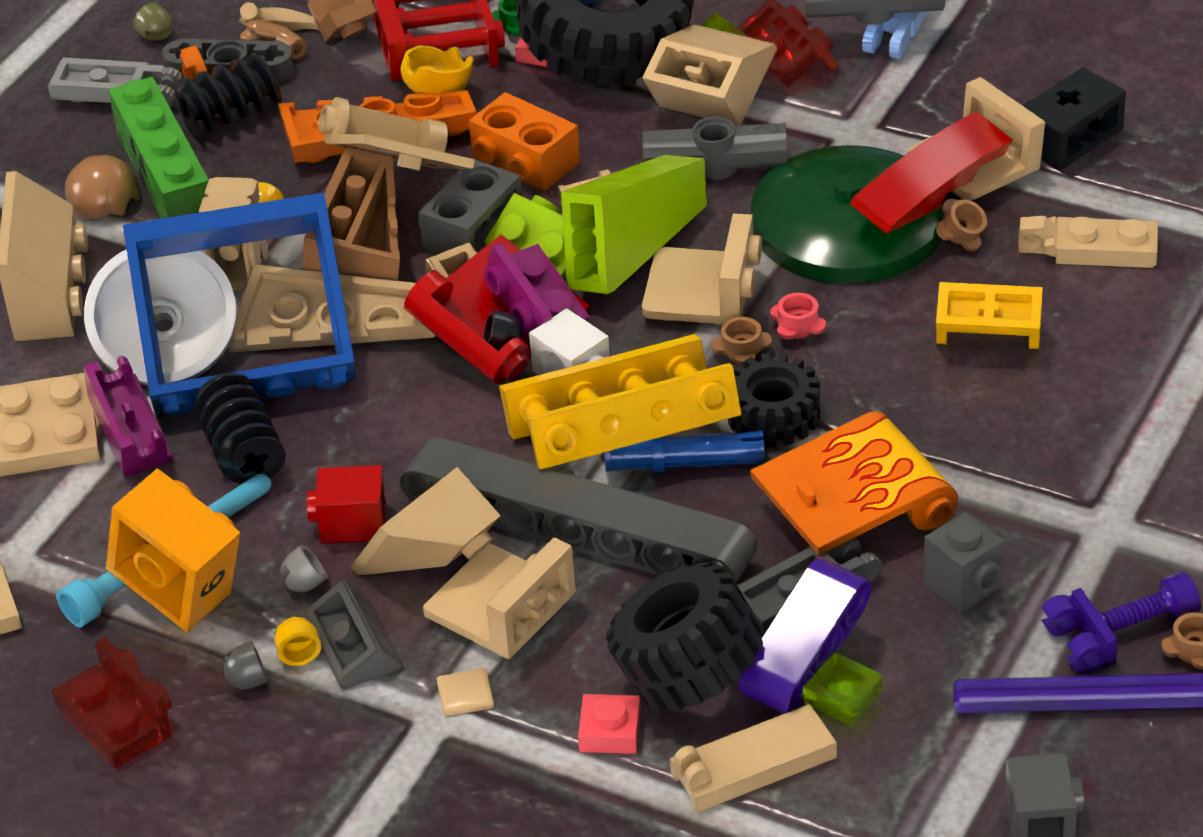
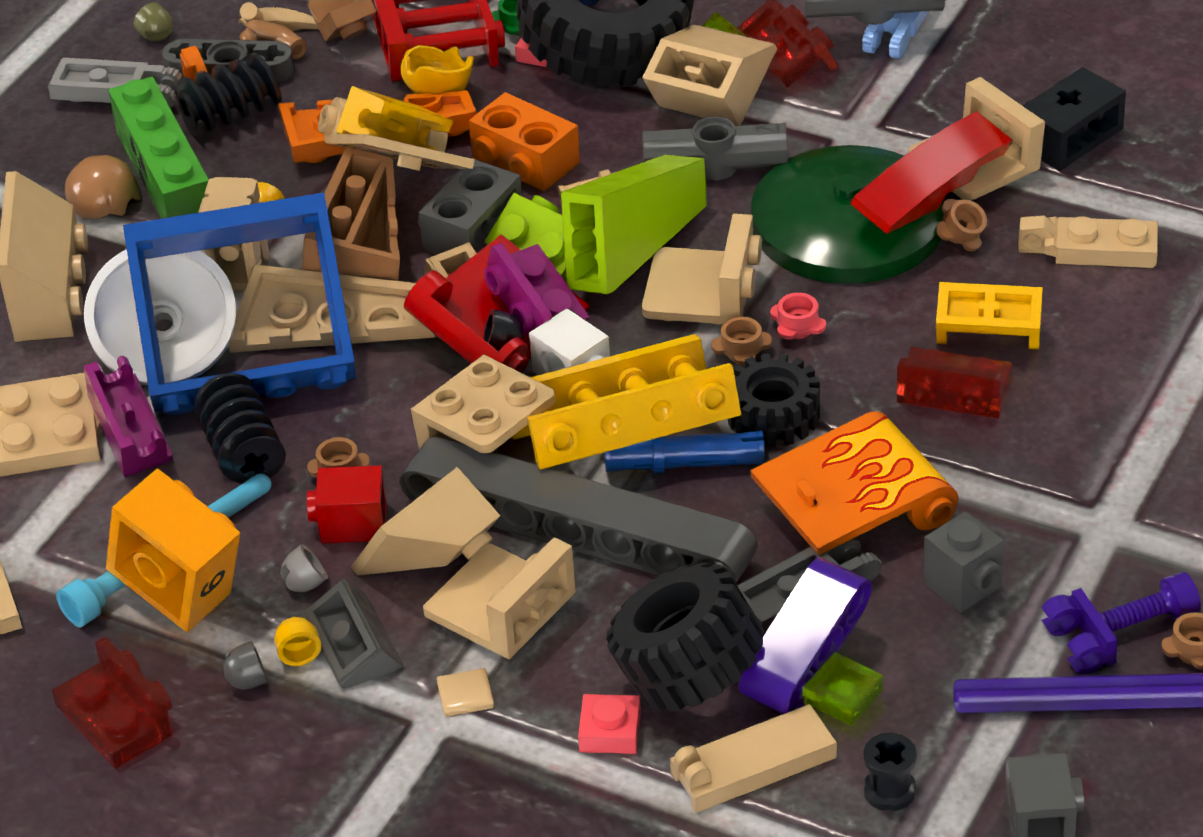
(337, 453): none -> medium nougat plate
(389, 118): none -> yellow hinge
(481, 406): none -> tan bracket
(889, 764): none -> black bush
(953, 382): none -> clear red bracket

